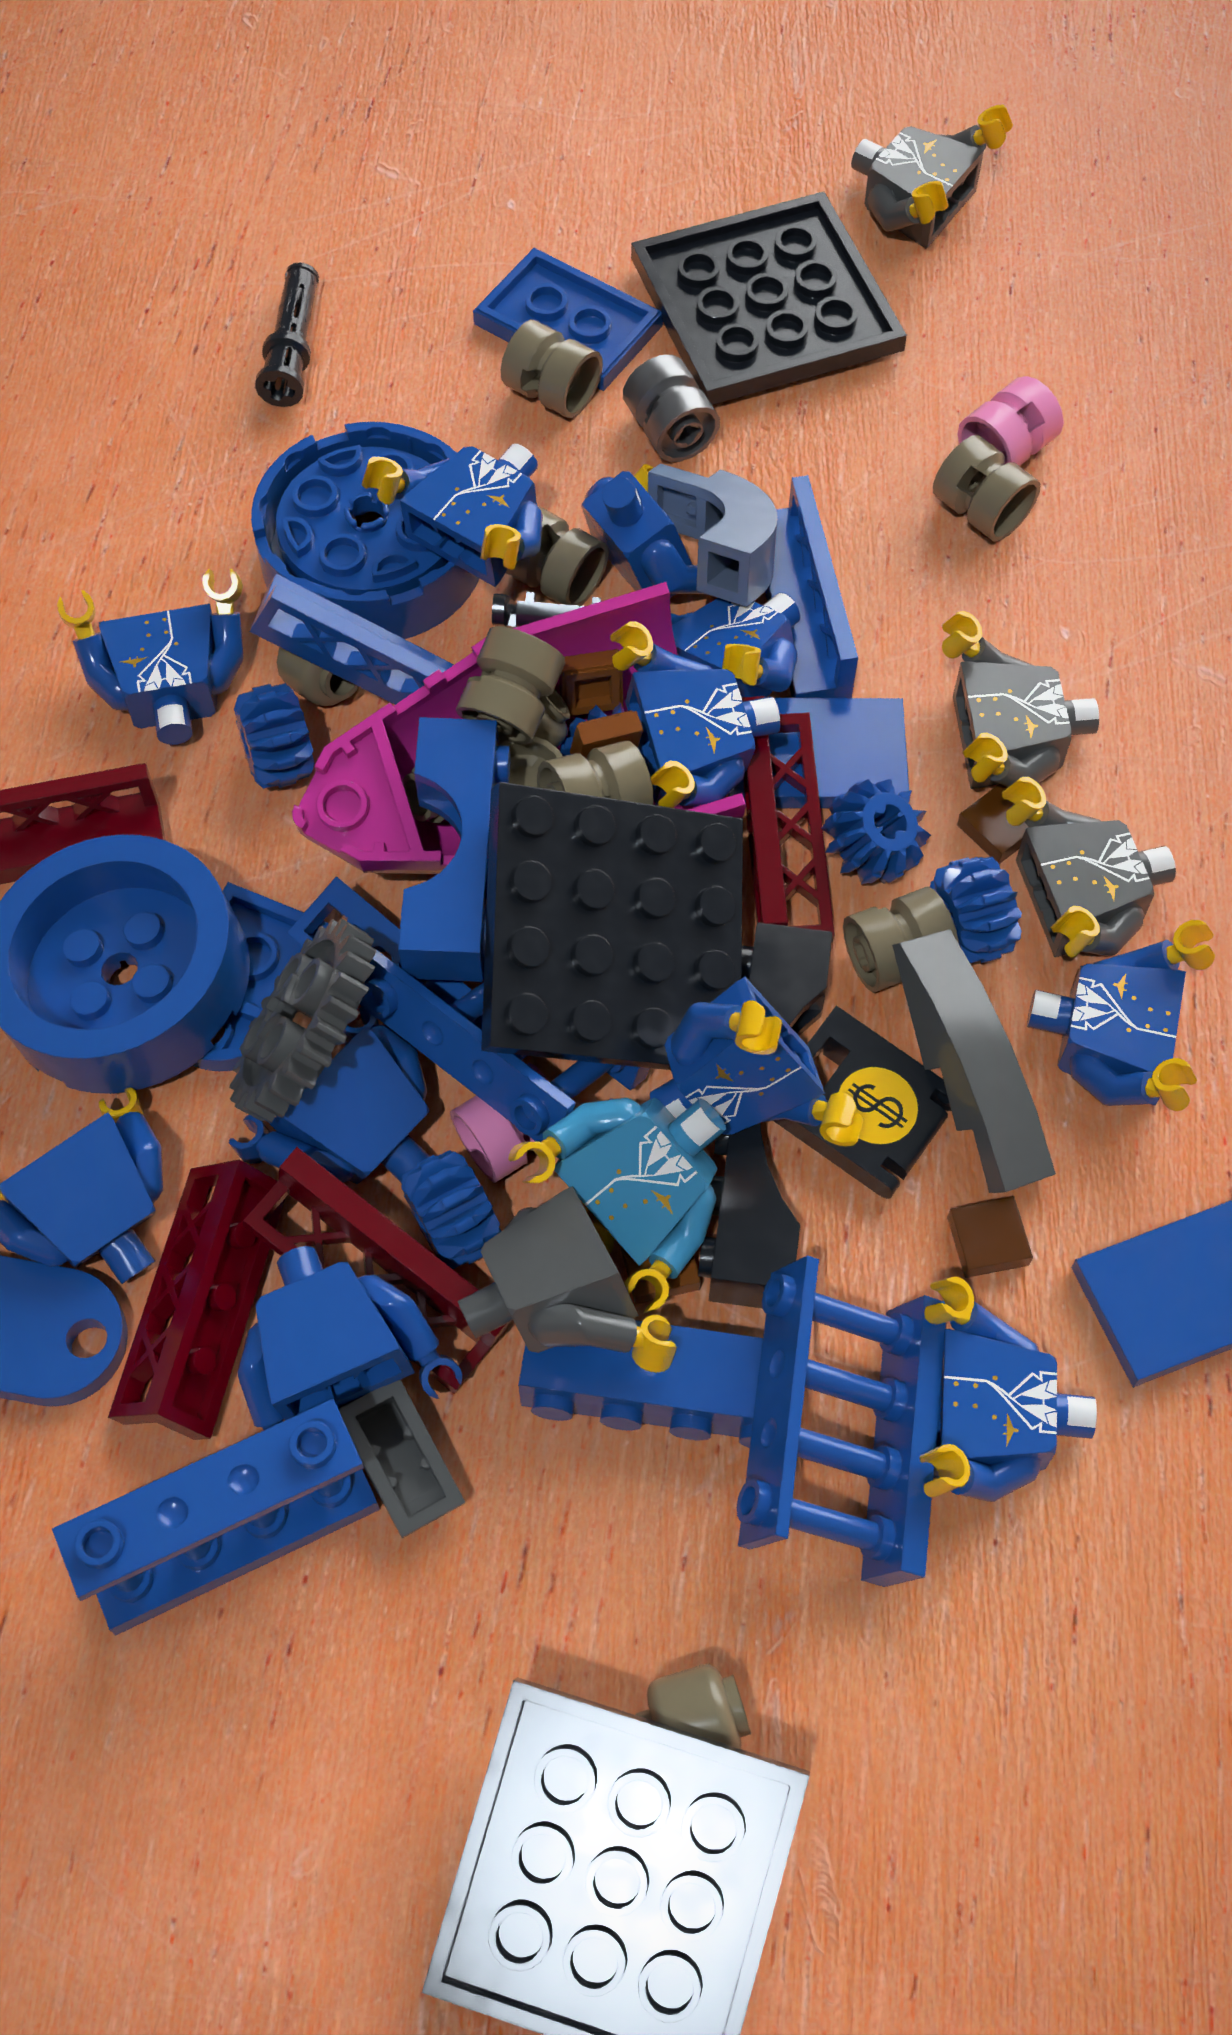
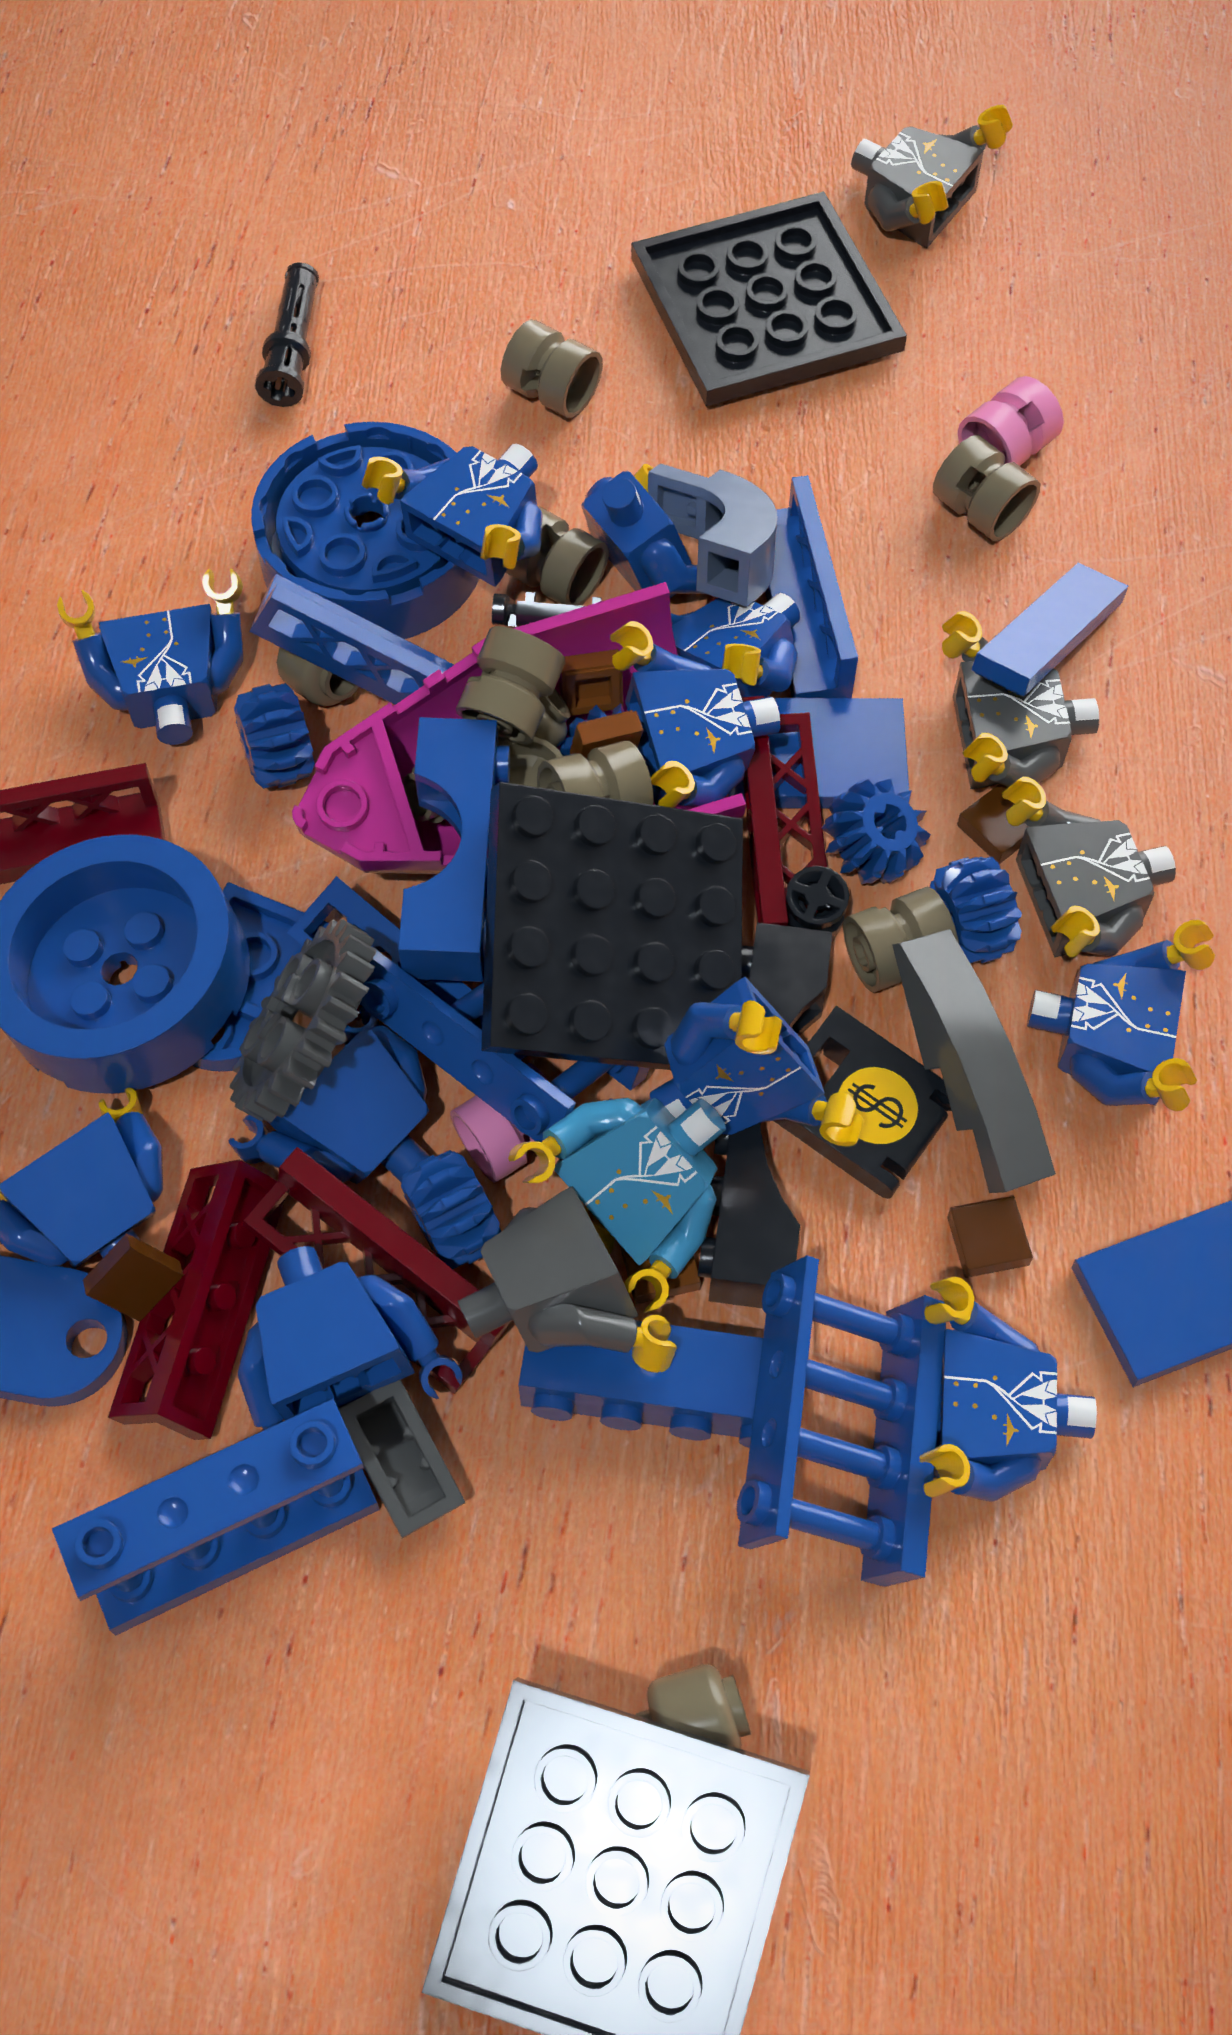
(133, 1277): none -> reddish brown tile
(573, 305): blue tile -> none
(671, 408): flat silver wheel -> none
(819, 889): none -> black wheel
(1049, 629): none -> tile

